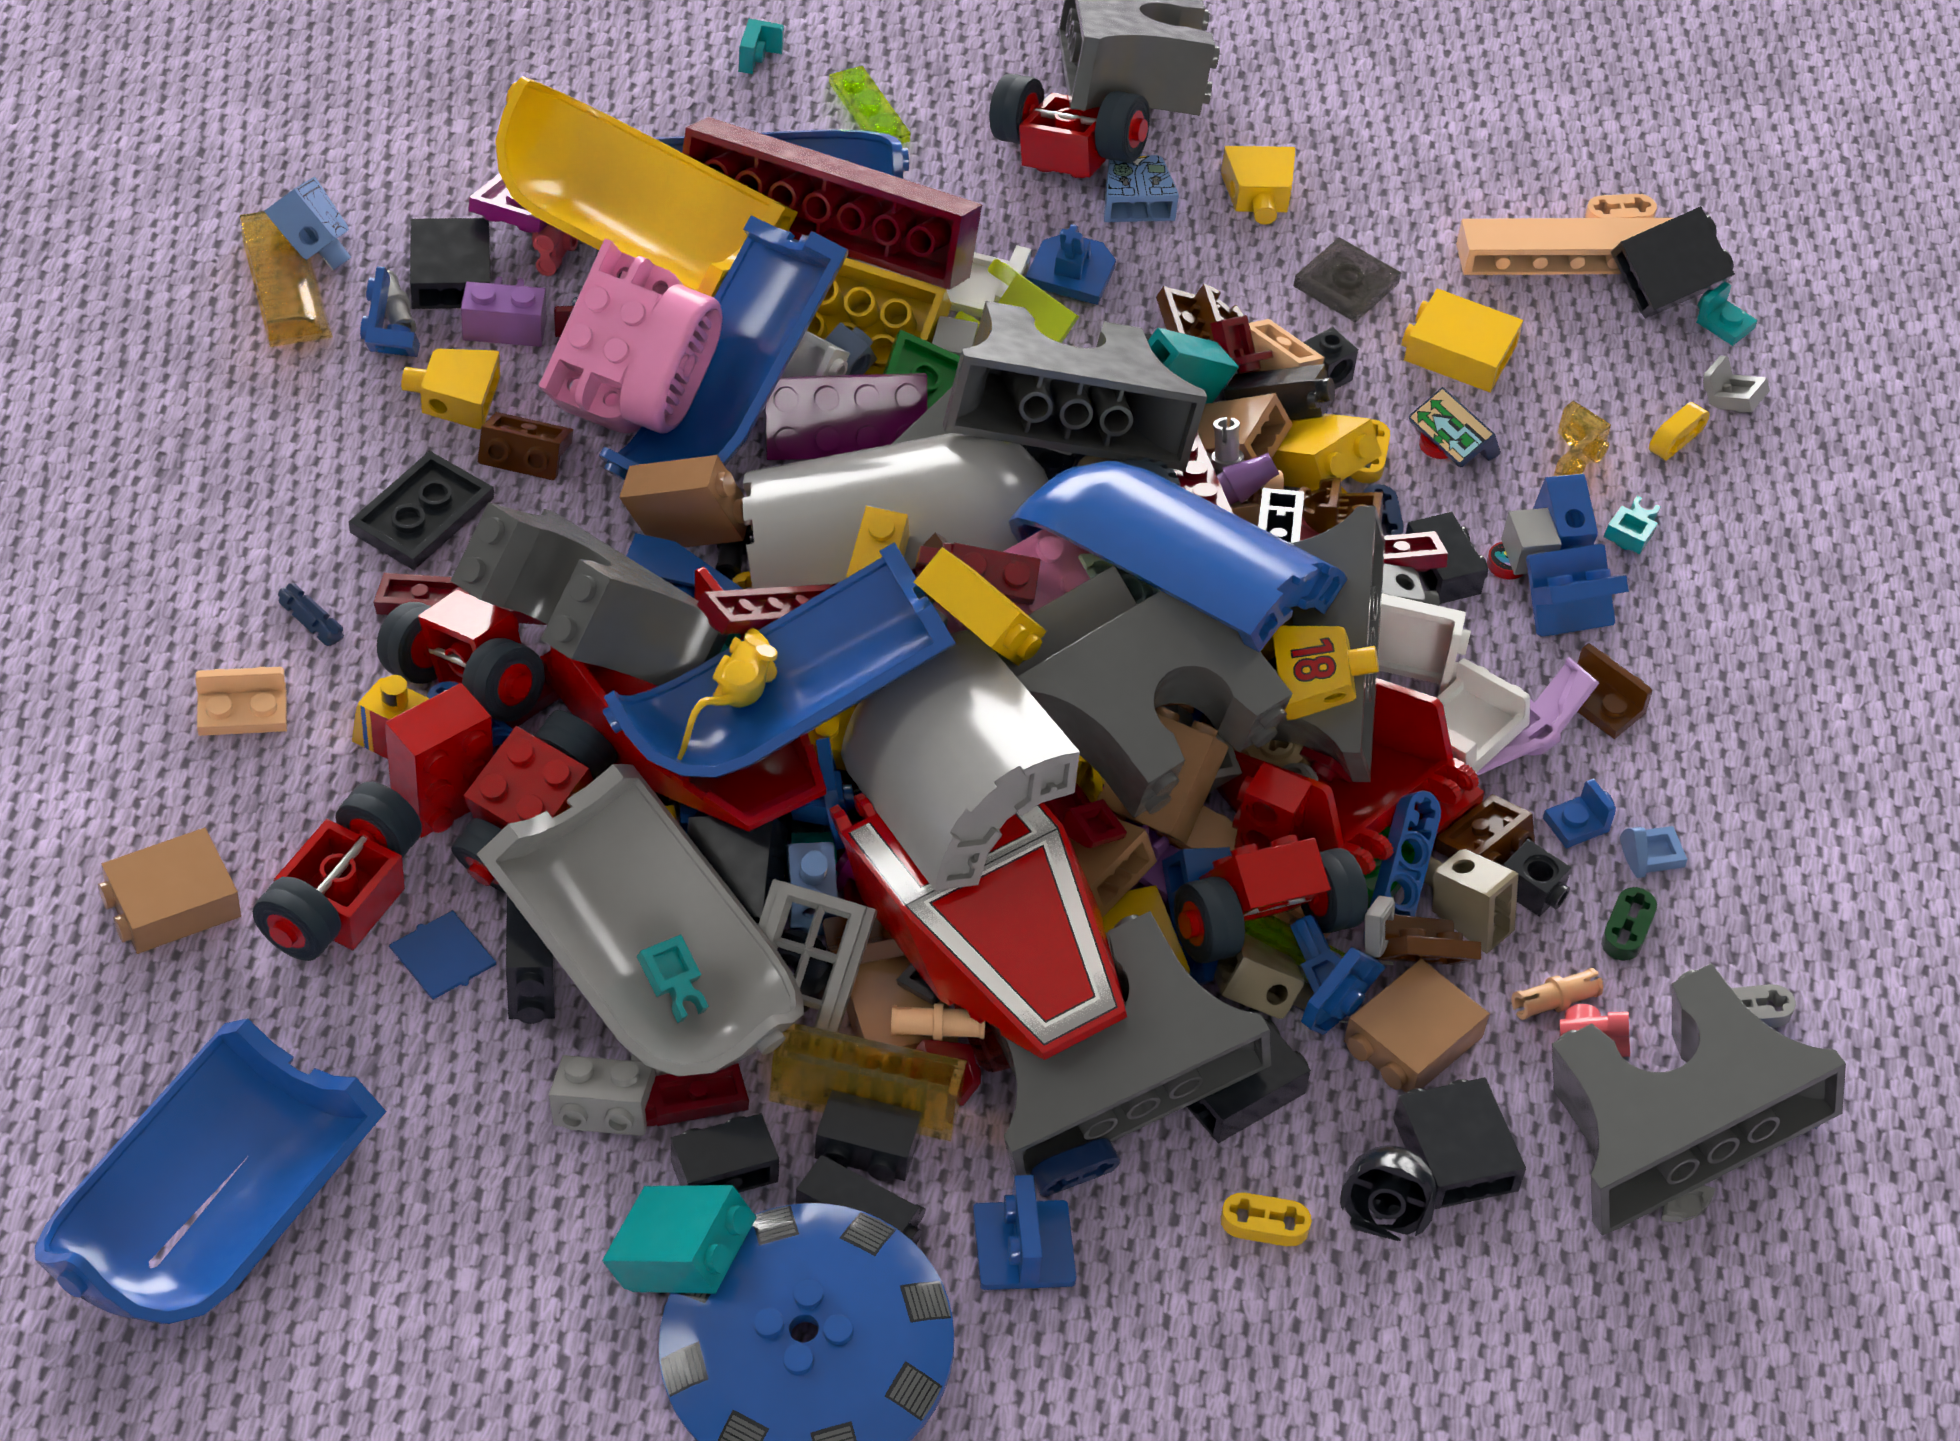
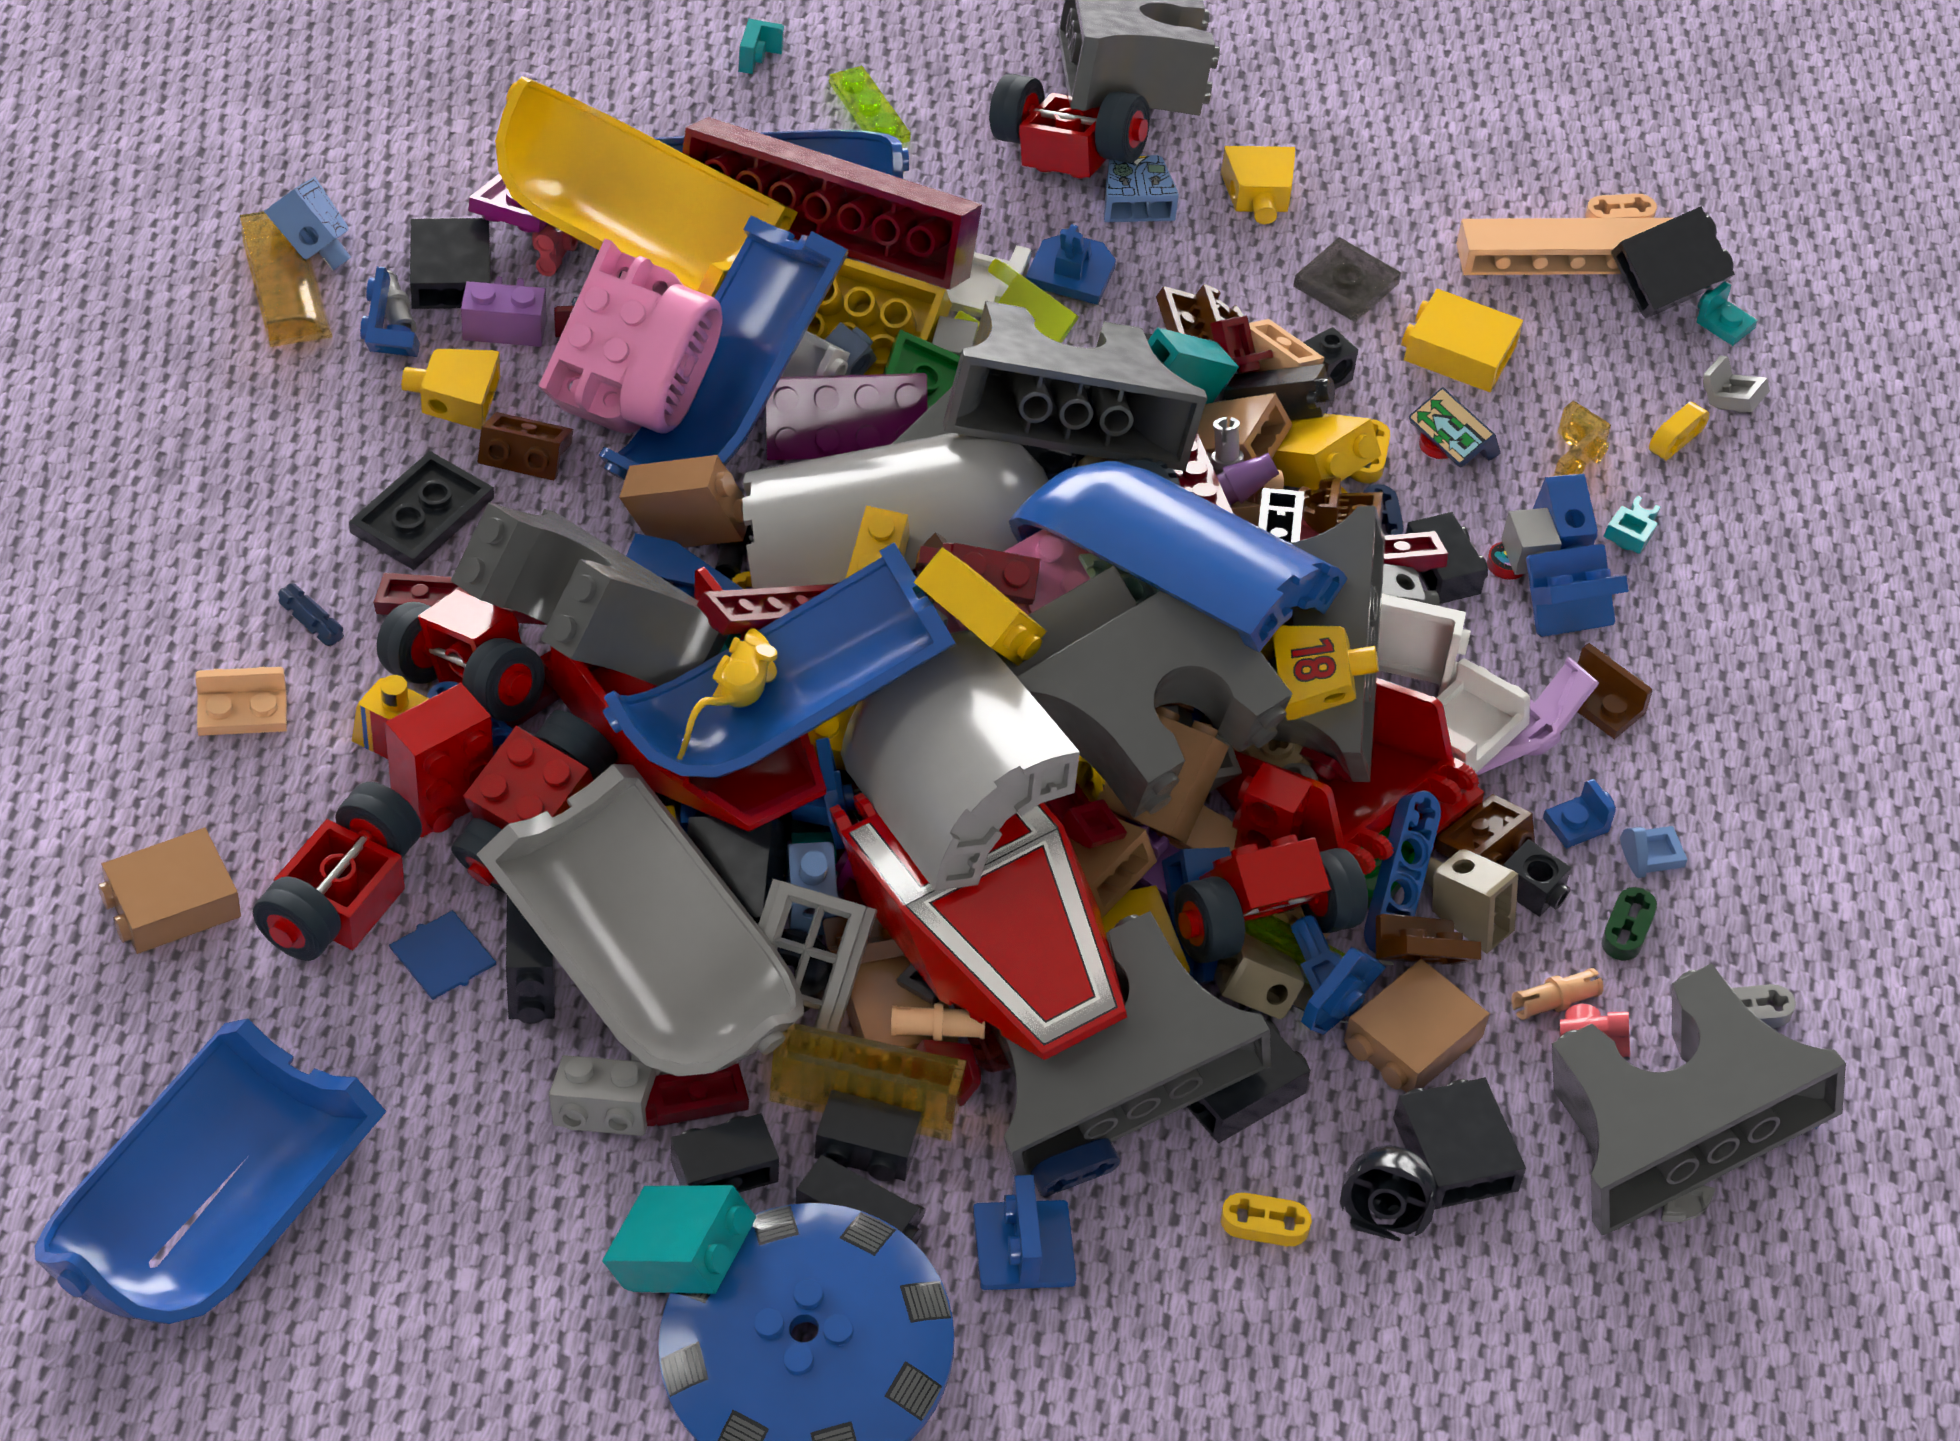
(672, 971): teal plate -> none
(1375, 918): light grey tile -> none

